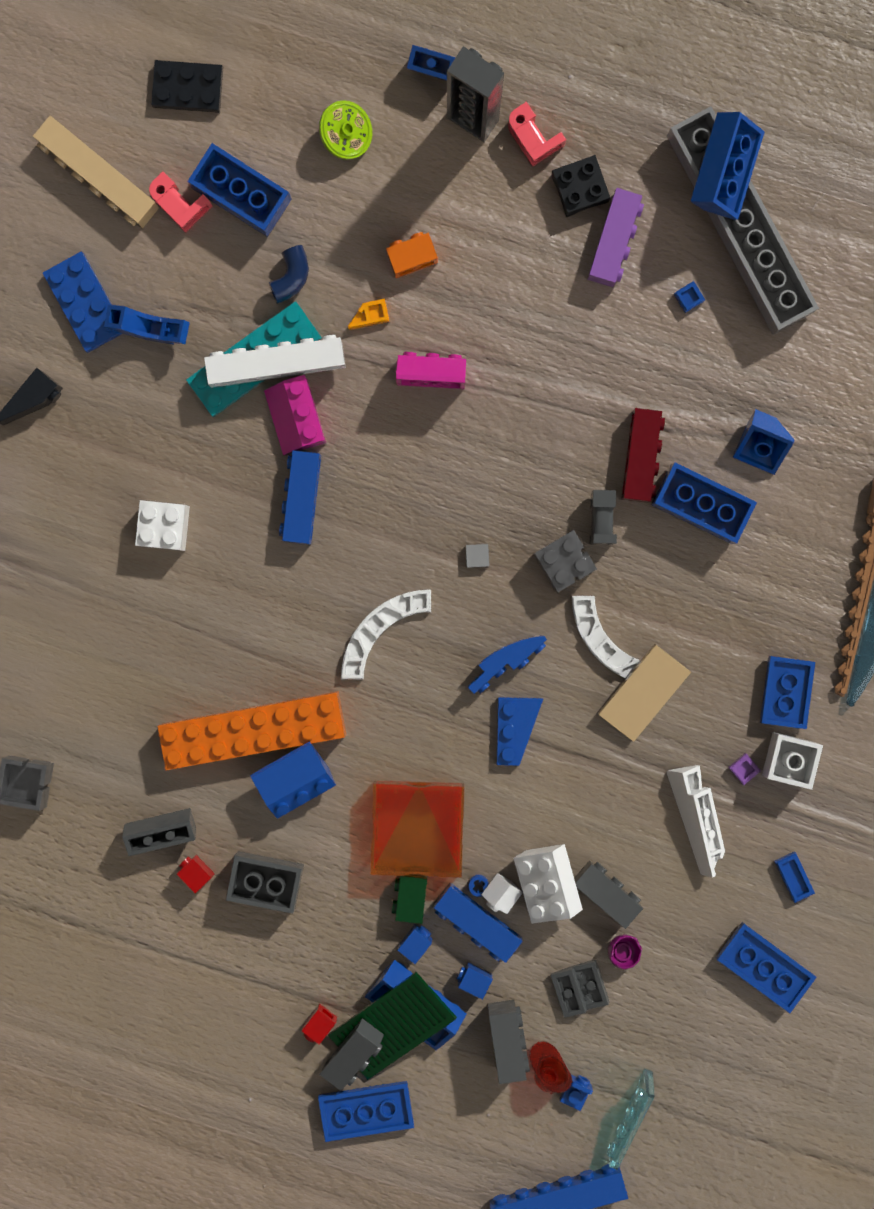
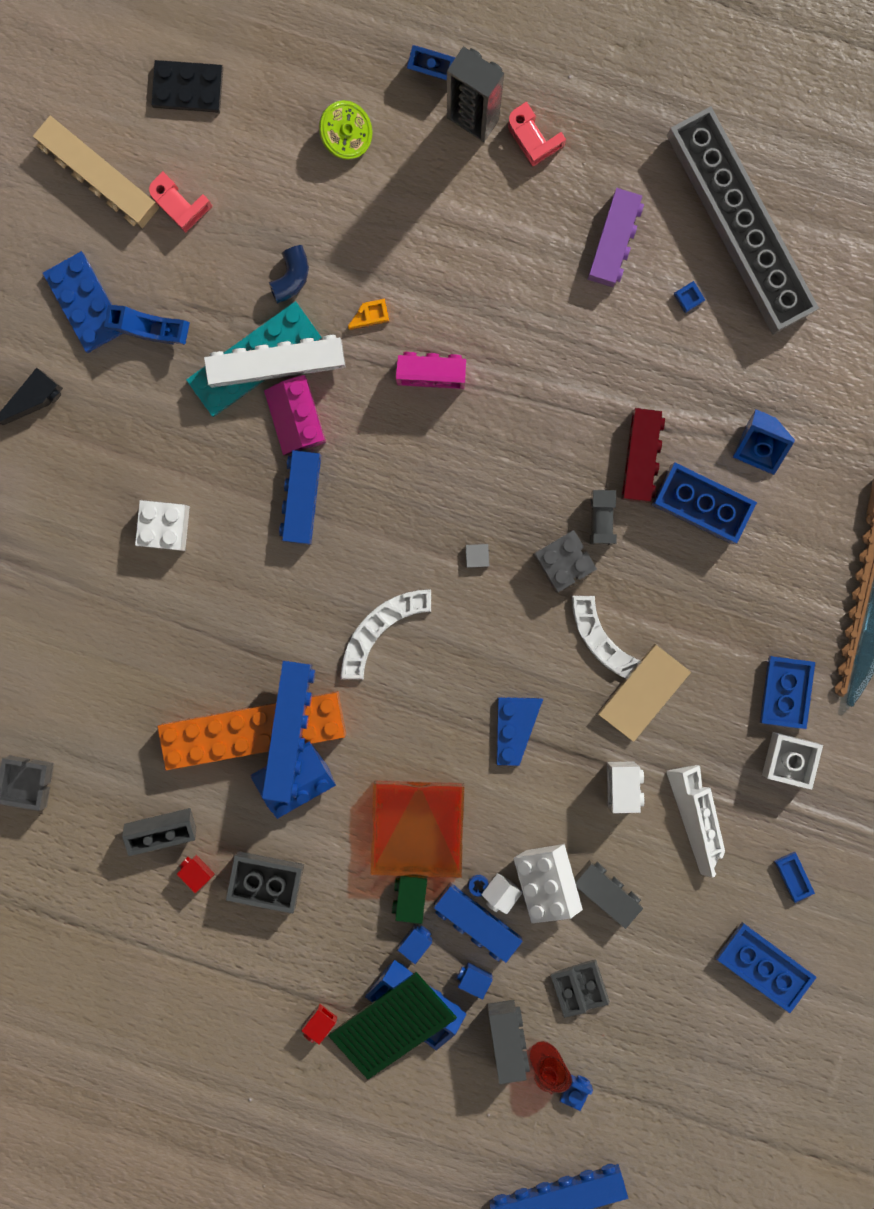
(239, 190): blue brick -> none
(287, 731): none -> blue brick
(352, 1055): dark grey brick -> none
(366, 1111): blue plate -> none
(411, 254): orange brick -> none
(514, 654): blue slope -> none
(580, 185): black brick -> none
(624, 787): none -> white brick
(624, 951): magenta hair -> none
(634, 1115): clear light blue wing -> none
(727, 165): blue slope -> none
(744, 769): medium lavender tile -> none

